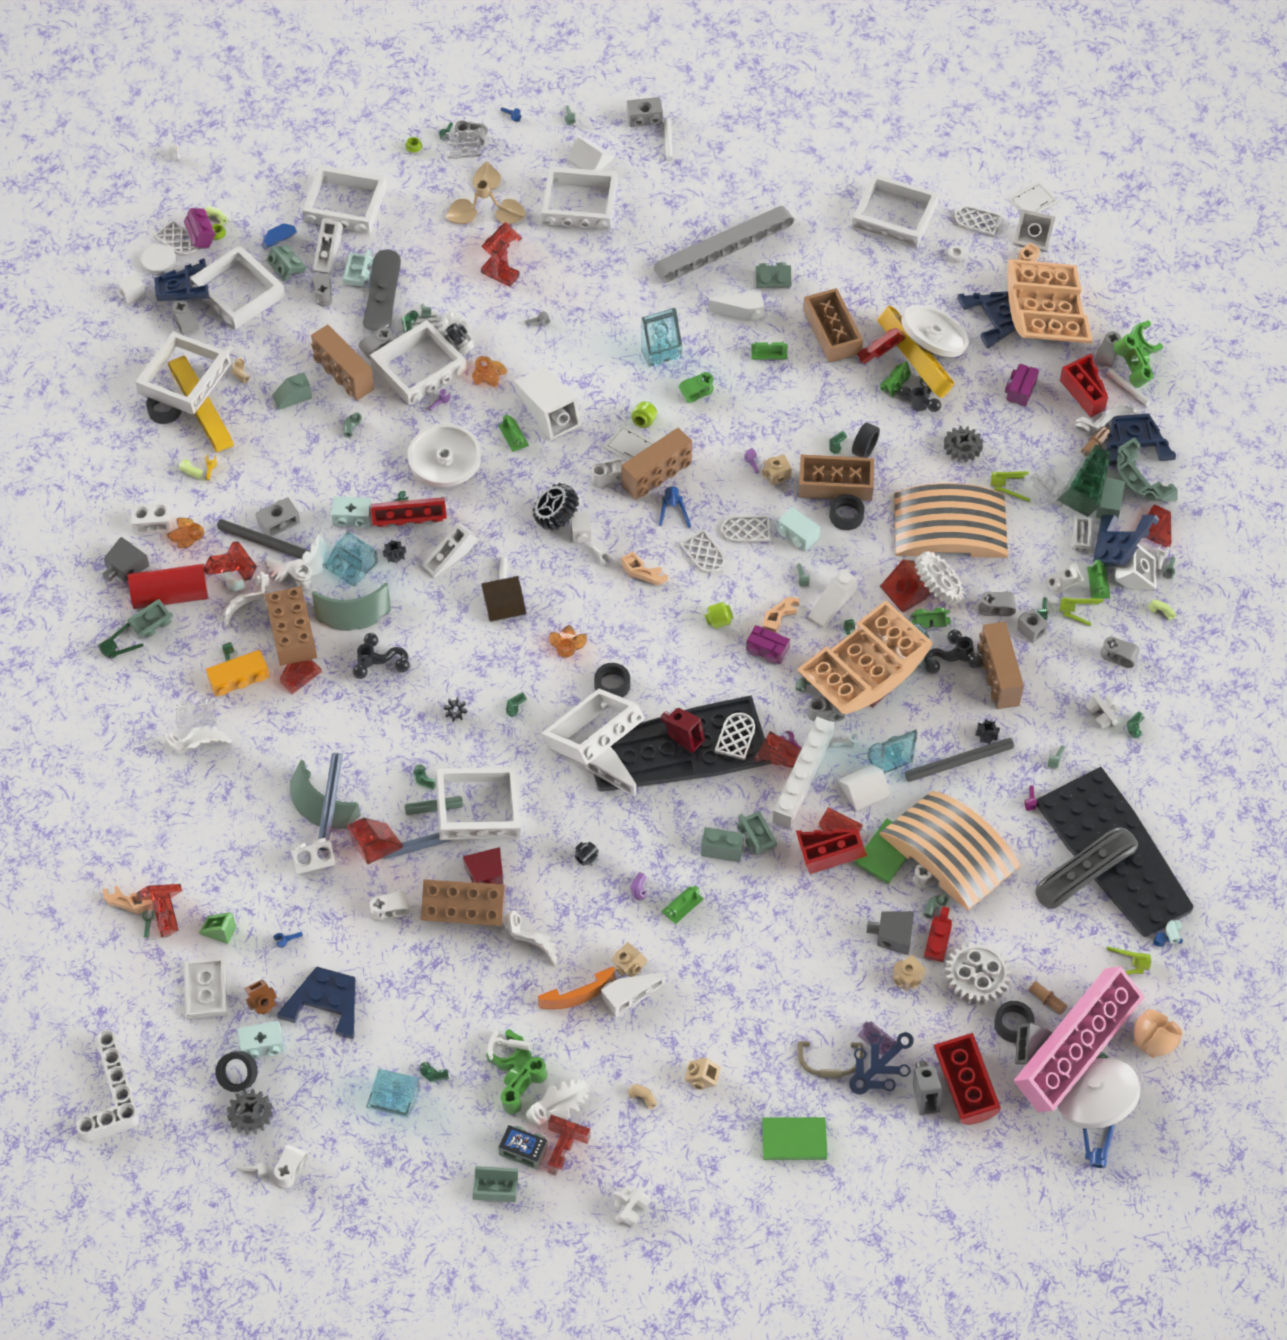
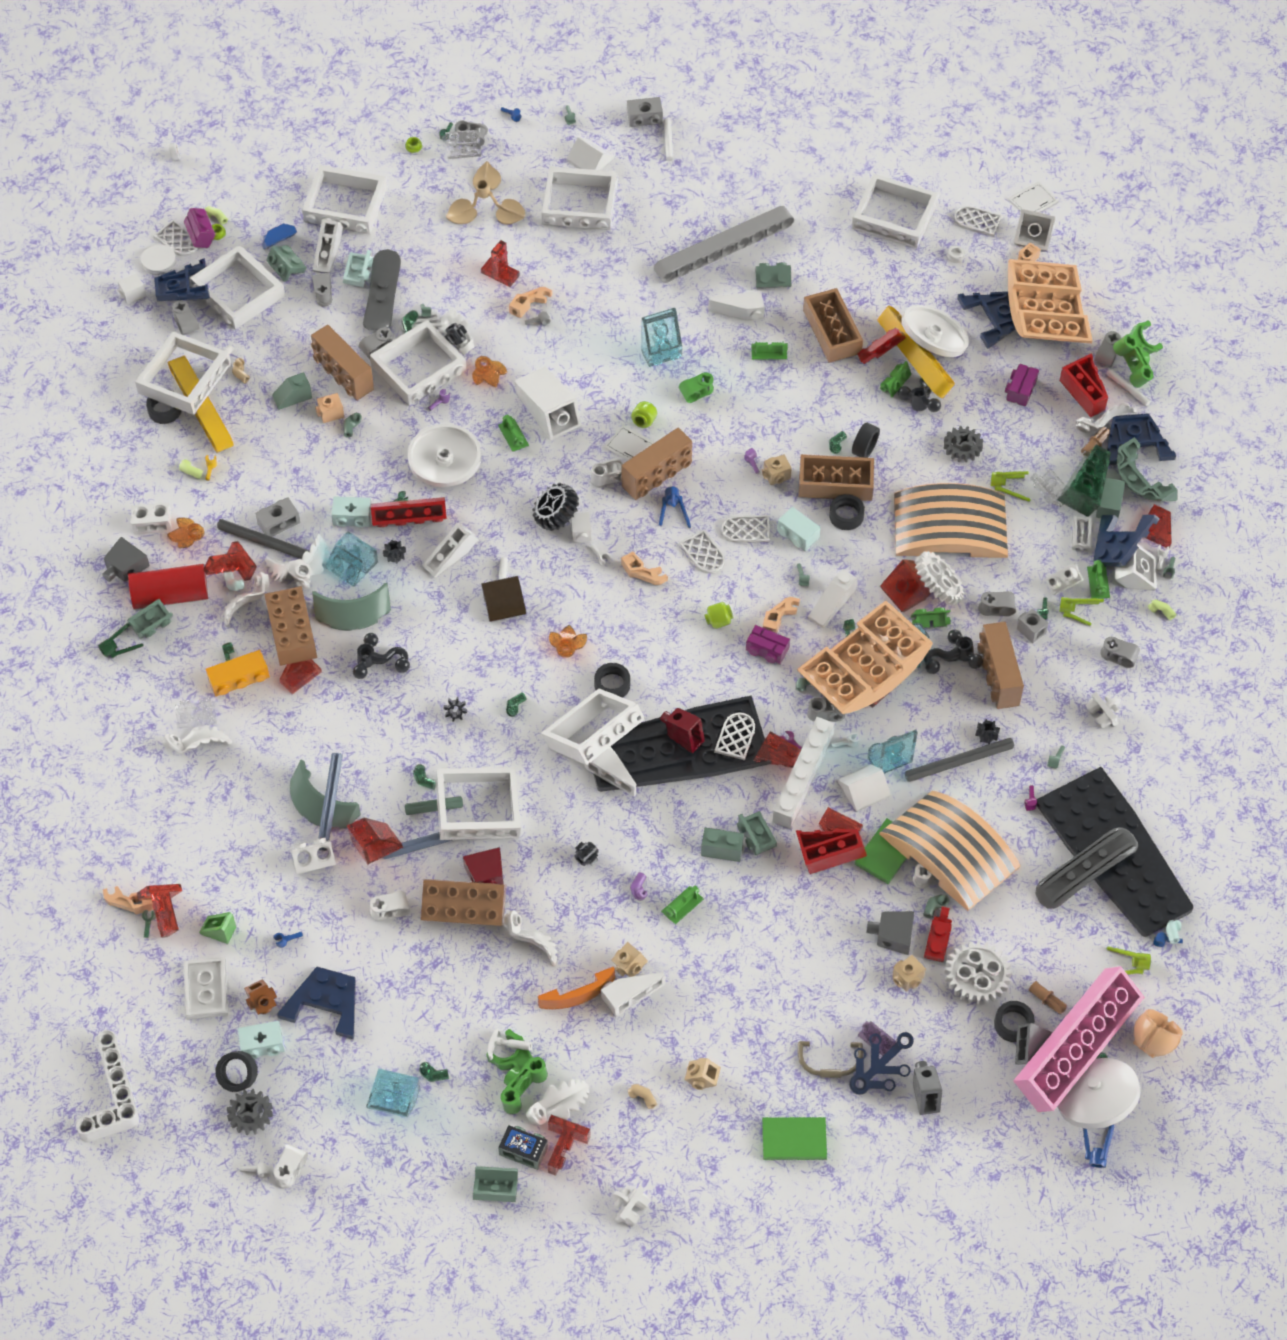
(329, 408): none -> light nougat brick
(504, 233): clear red wing -> none
(521, 302): none -> light nougat piece
(967, 1079): red brick -> none
(1133, 725): clear green arm -> none

